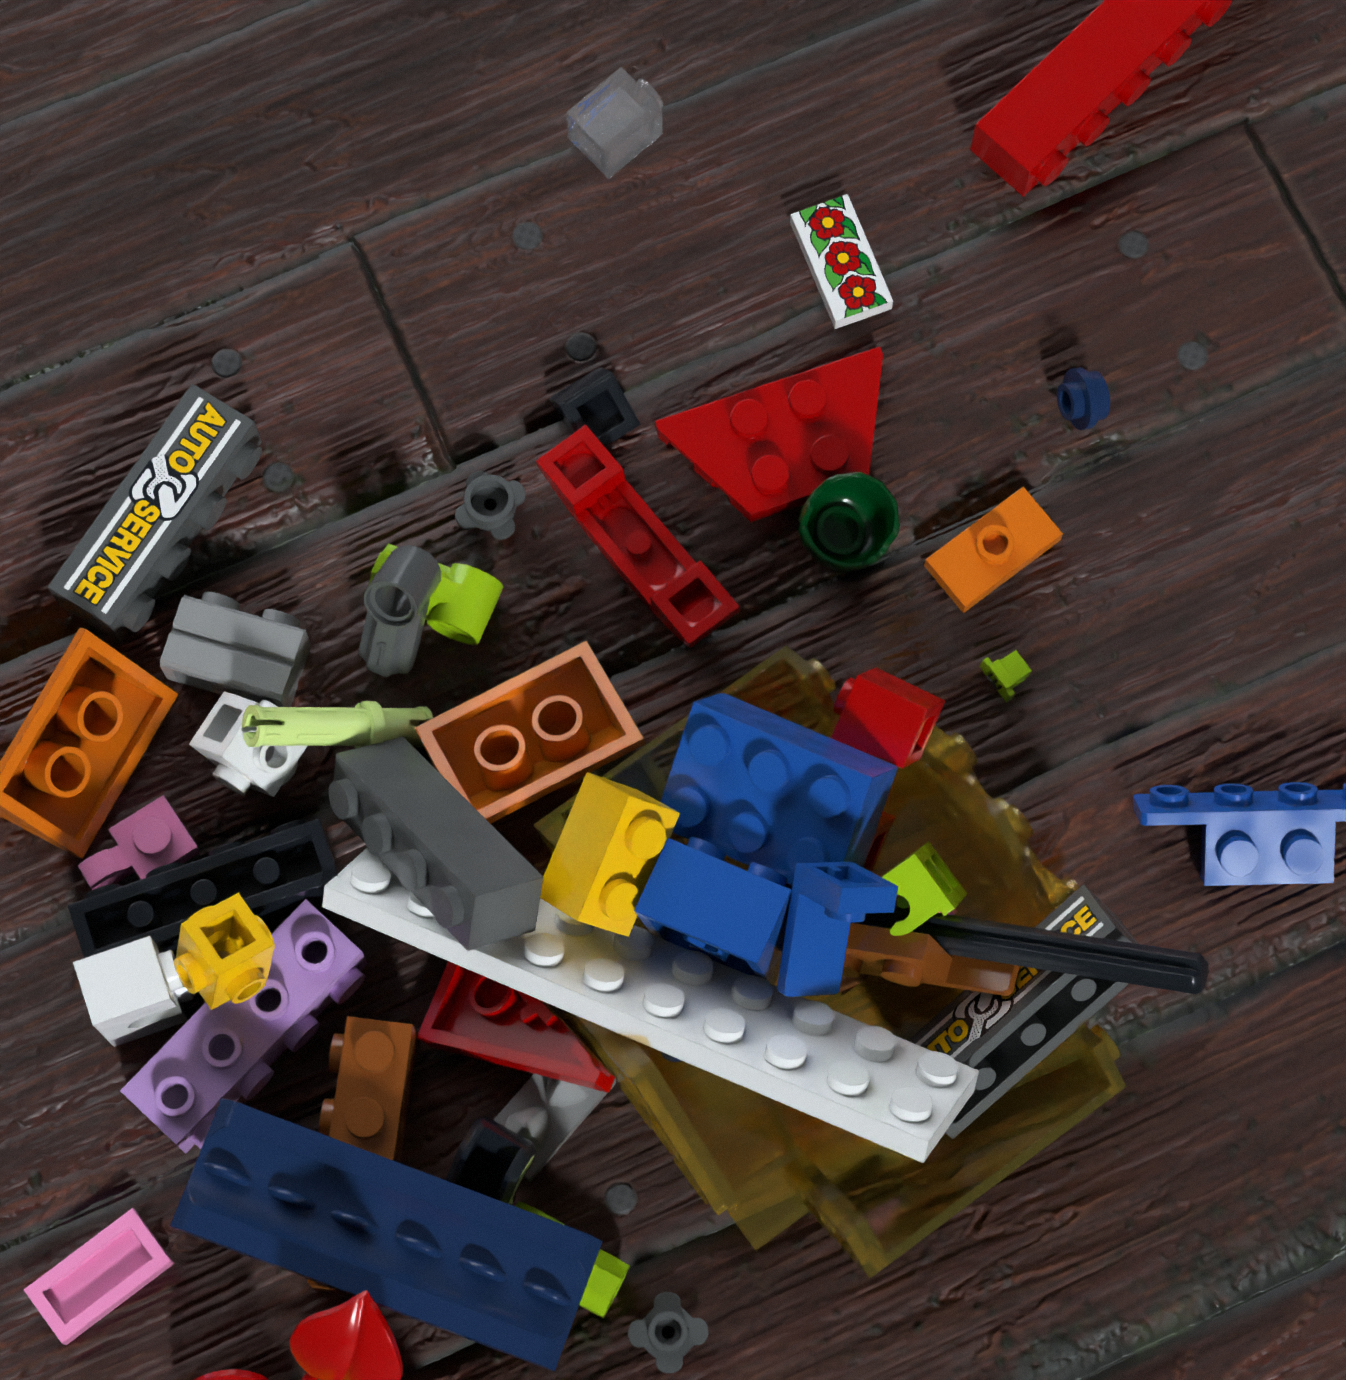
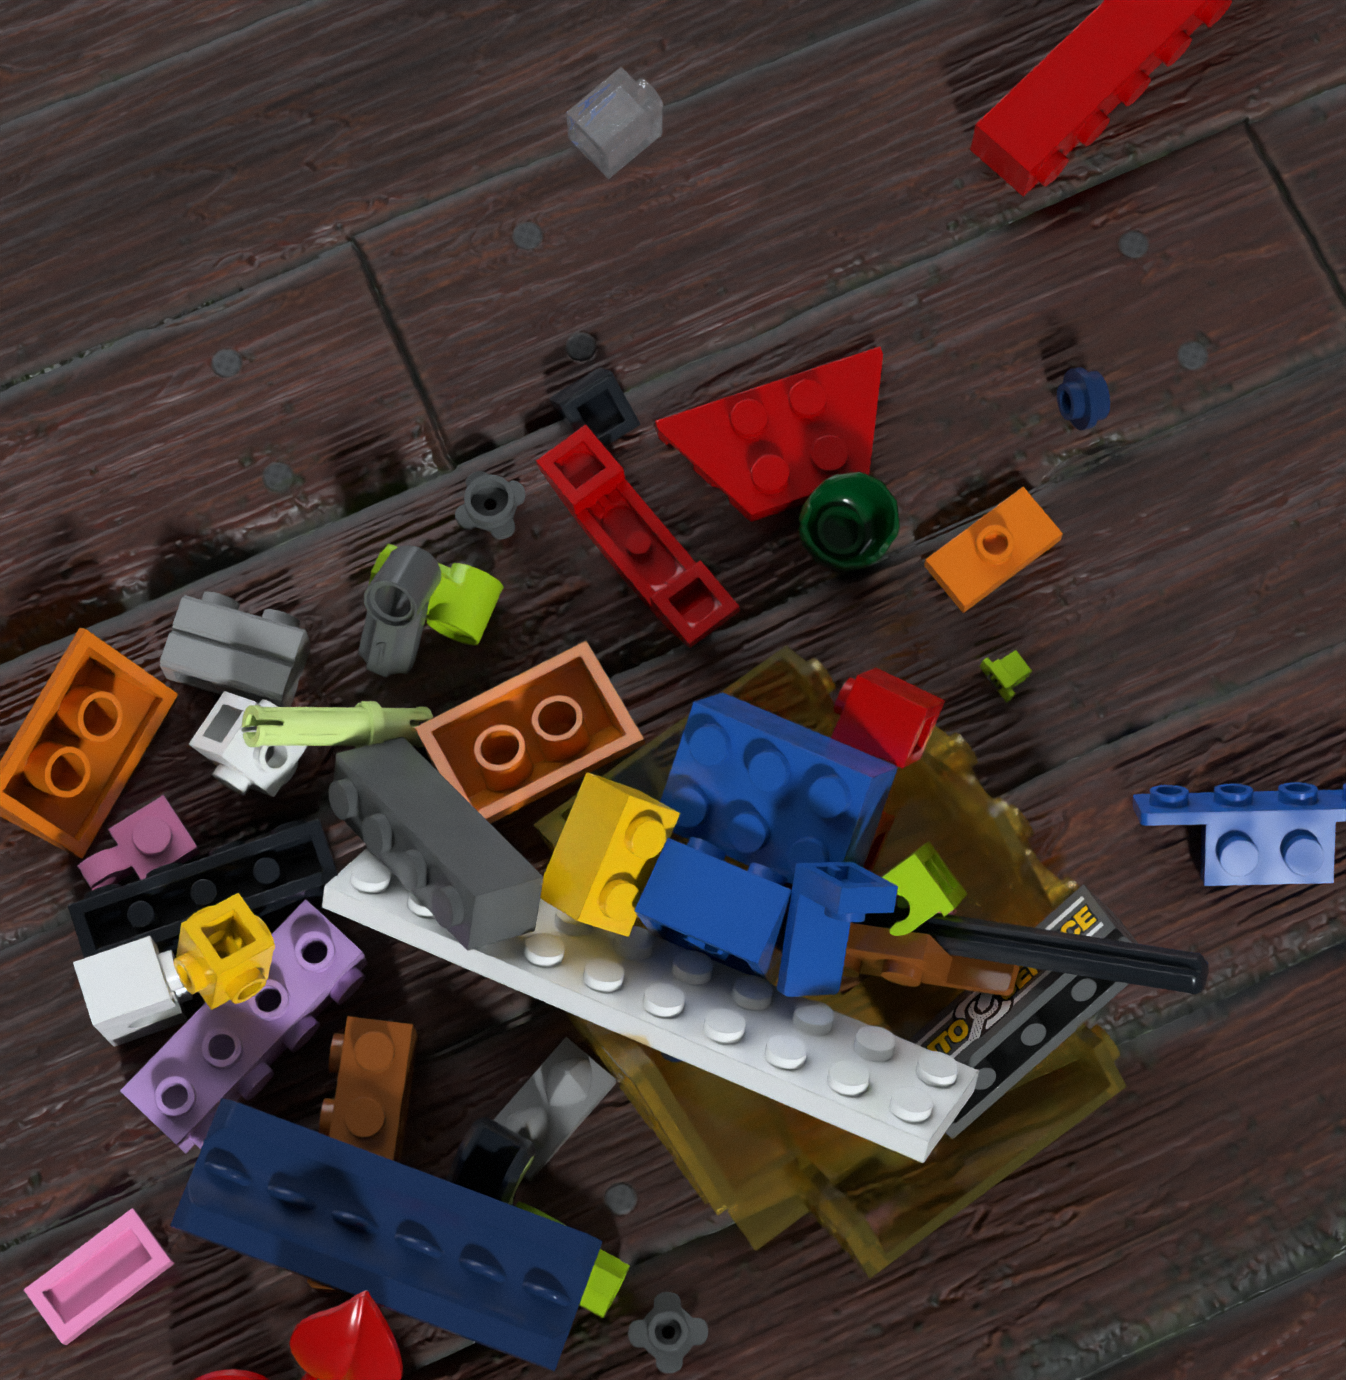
(157, 514): dark grey brick -> none
(509, 1029): red wing -> none
(841, 261): tile -> none

